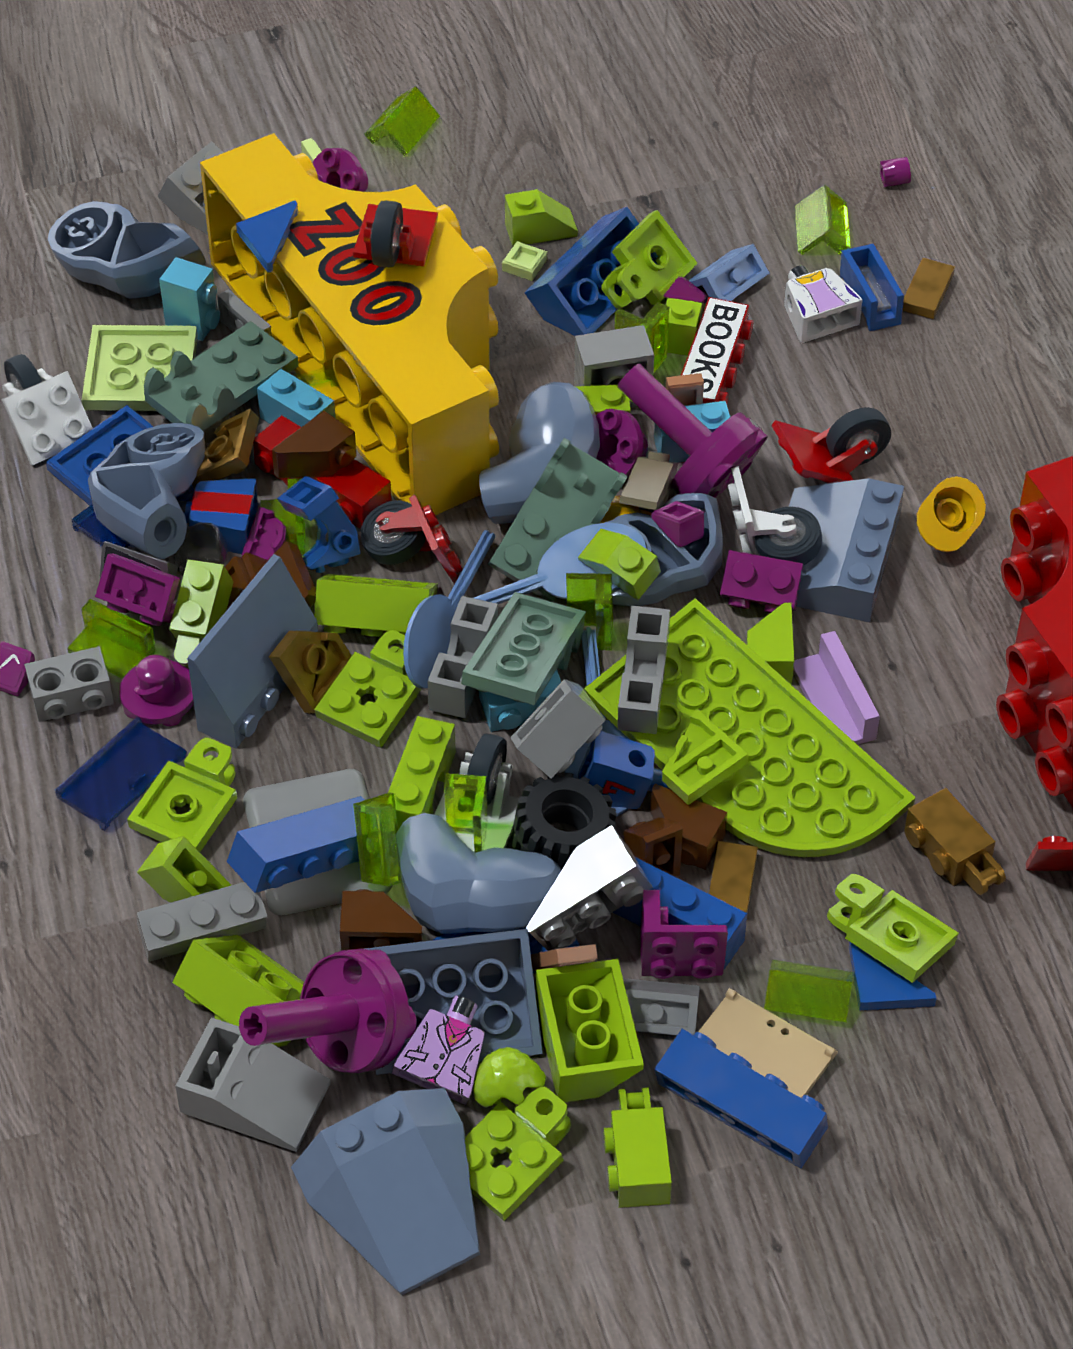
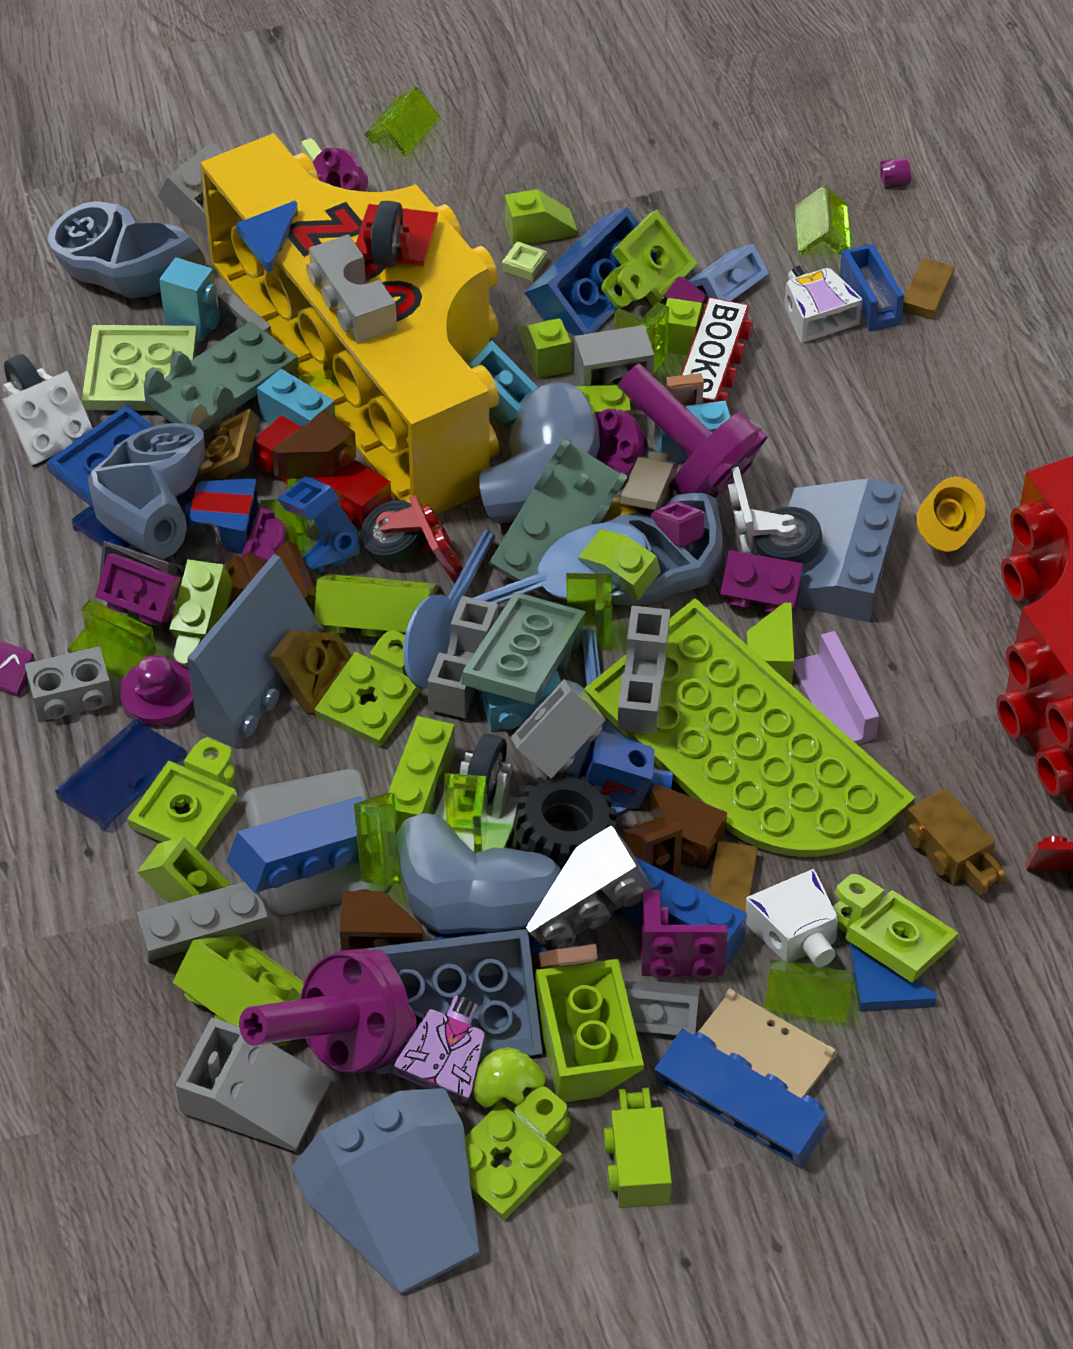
(339, 273): none -> light grey arch
(510, 381): none -> medium azure brick
(547, 347): none -> lime slope
(702, 759): lime wing -> none
(795, 919): none -> white torso
(838, 450): plate -> none

